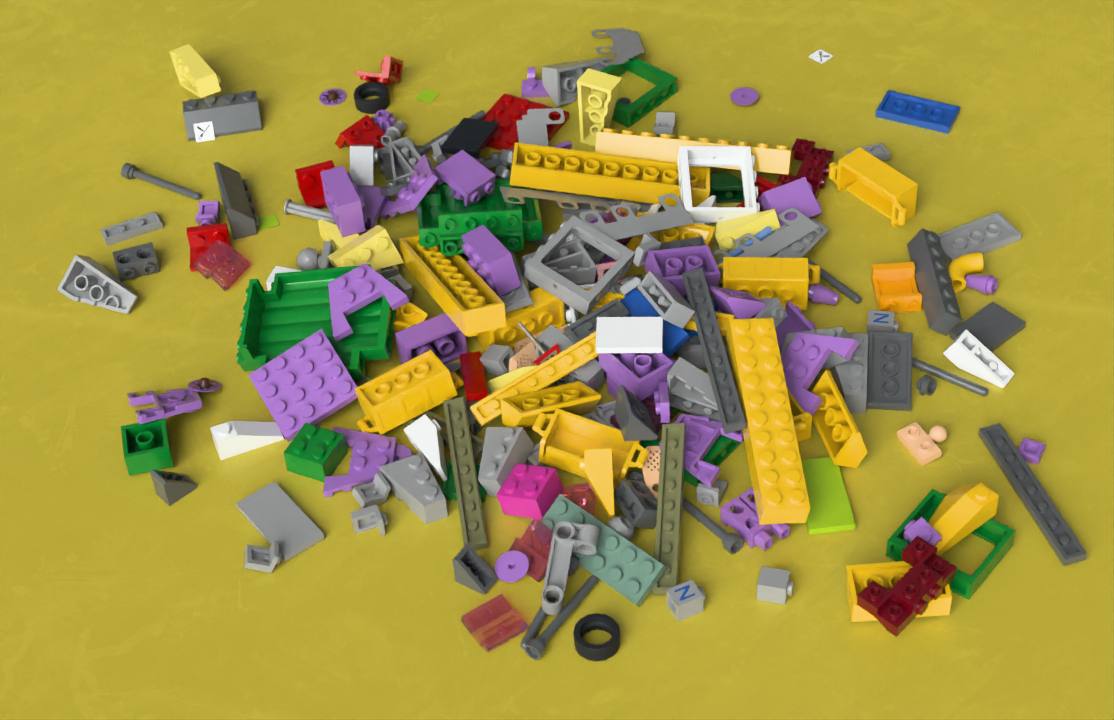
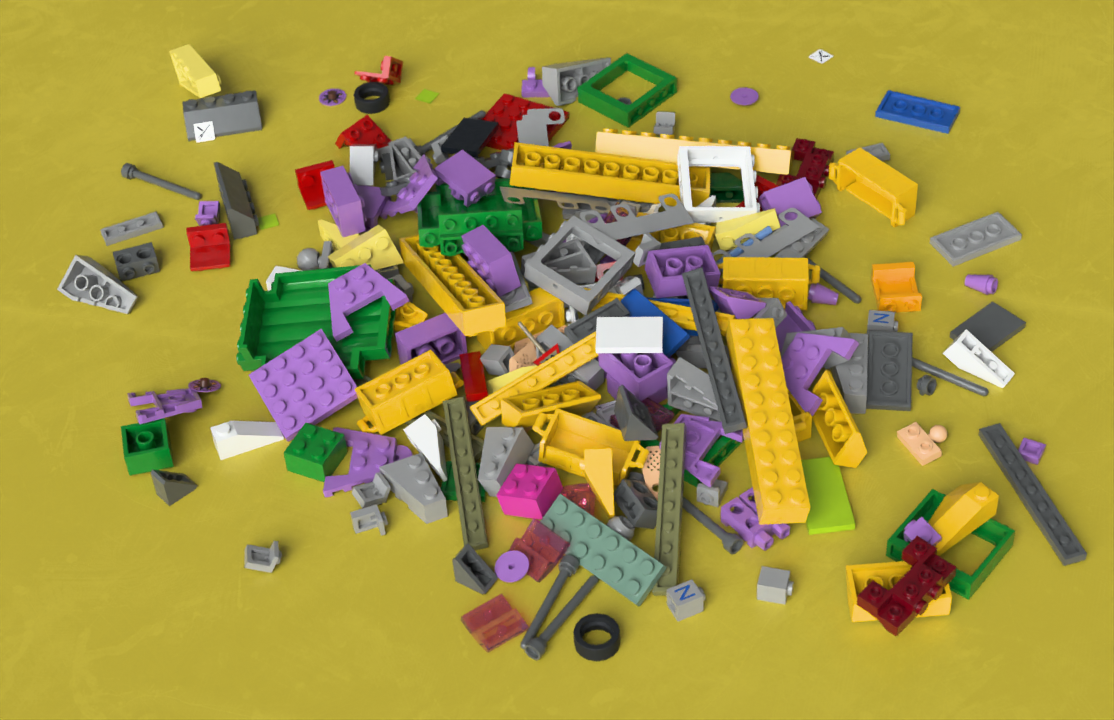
(222, 264): clear pink slope -> none
(280, 520): light grey tile -> none
(307, 211): light grey axle -> none
(384, 119): medium lavender gear -> none
(393, 133): light grey pin -> none
(582, 540): light grey piece -> none
(596, 103): light yellow wedge -> none
(625, 45): light grey piece -> none
(661, 401): medium lavender plate -> none
(666, 299): light grey brick -> none
(934, 282): dark grey brick -> none
(962, 266): yellow cylinder -> none

